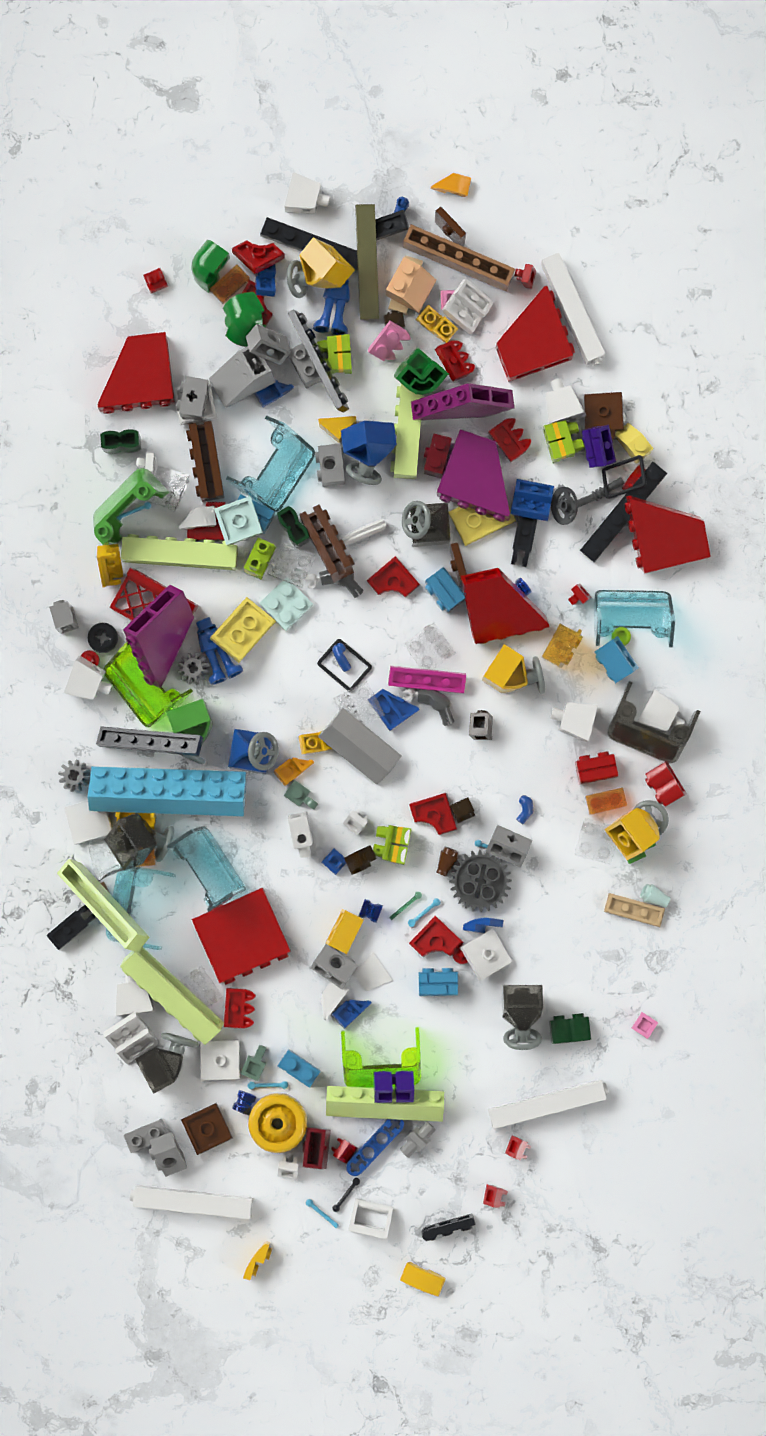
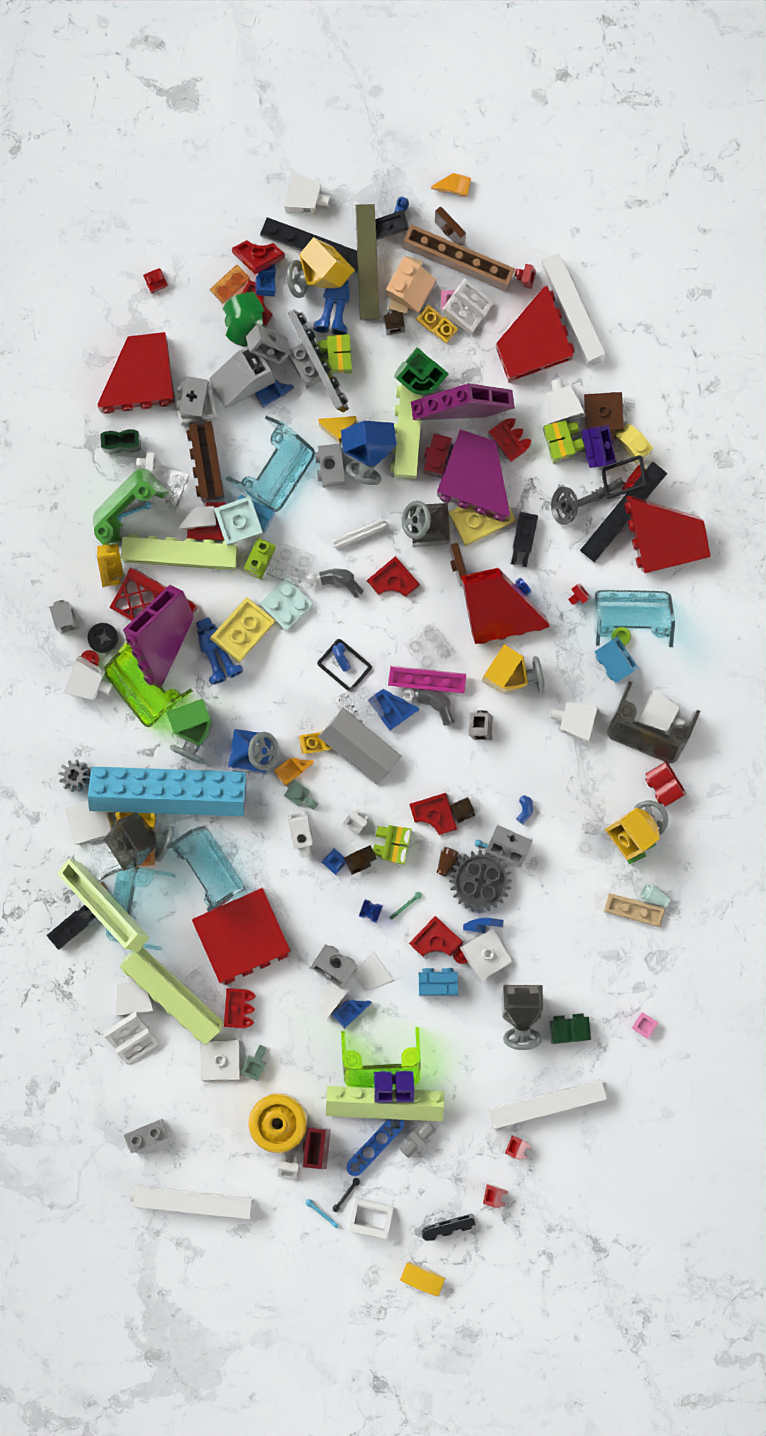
(149, 741): plate -> none
(164, 1065): clear smoke piece -> none
(167, 1154): light grey brick -> none
(187, 672): light grey gear -> none
(206, 1128): reddish brown plate -> none
(208, 263): green brick -> none
(244, 1102): clear blue wheel -> none
(251, 1085): medium azure hinge -> none
(261, 1254): yellow slope -> none
(290, 523): dark green brick -> none
(299, 1068): dark azure brick -> none
(327, 544): reddish brown brick -> none
(344, 931): yellow hinge -> none
(344, 1151): red tile -> none
(387, 341): bright pink plate -> none
(436, 902): medium azure hinge -> none
(445, 590): dark azure brick -> none
(453, 360): red plate -> none
(532, 500): blue slope -> none
(561, 645): clear yellow bracket -> none
(596, 768): red brick -> none
(606, 801): clear orange plate -> none

